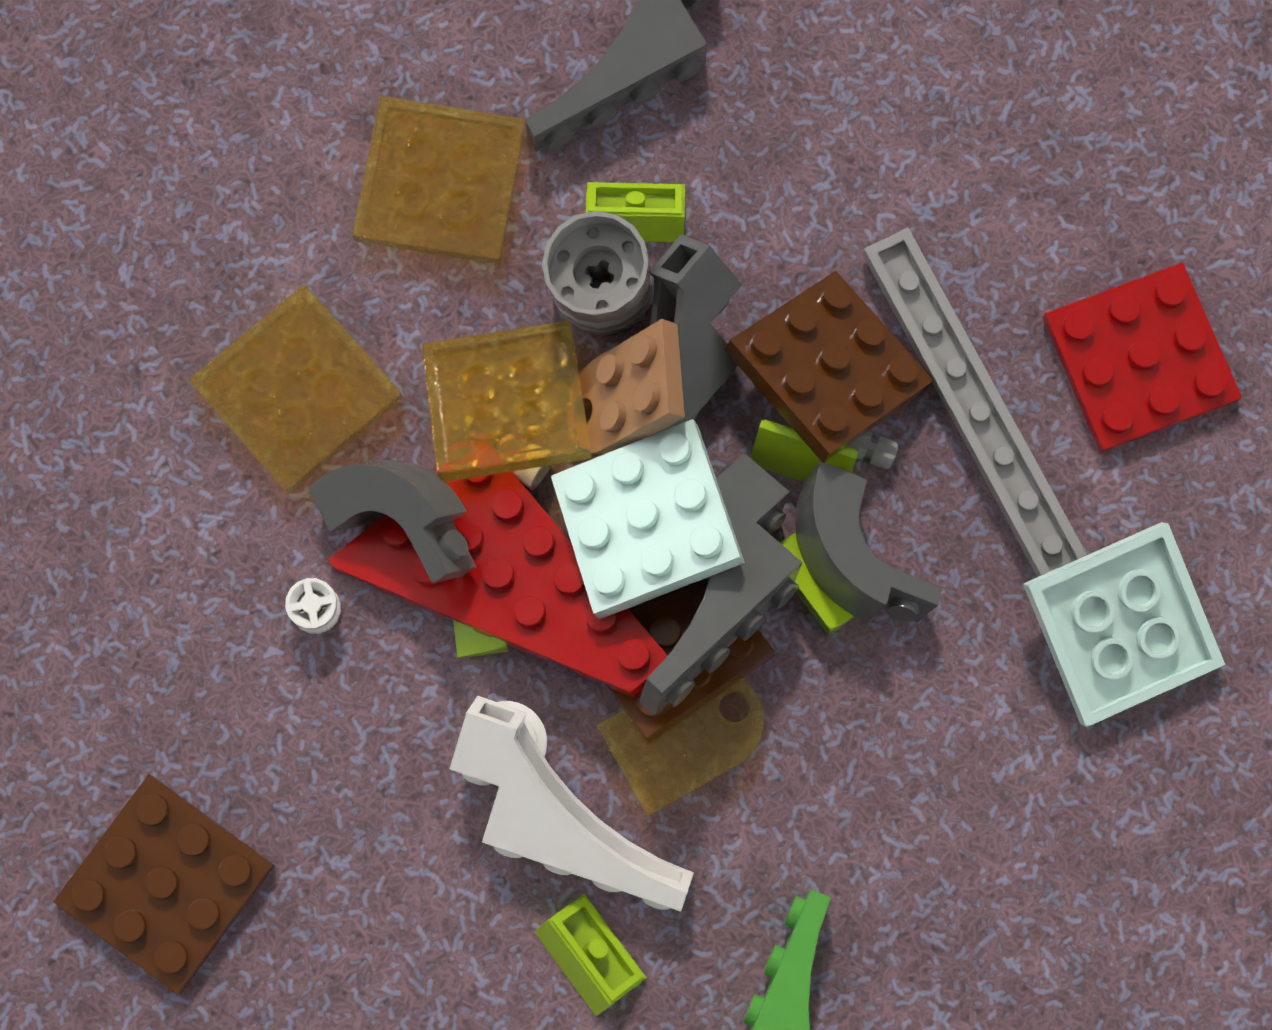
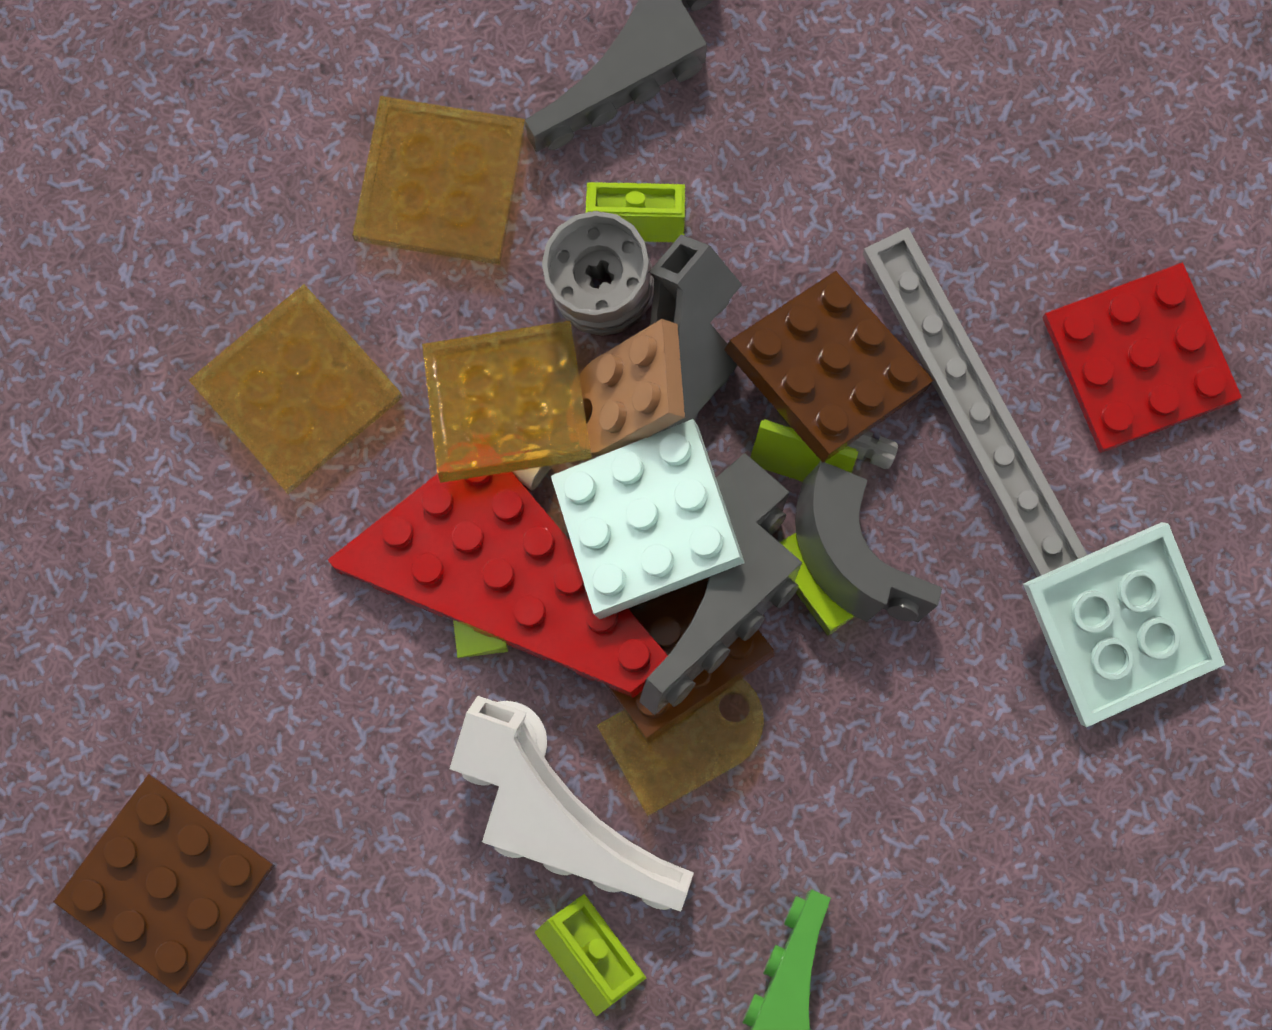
(310, 596): white wheel -> none
(409, 496): dark grey arch -> none

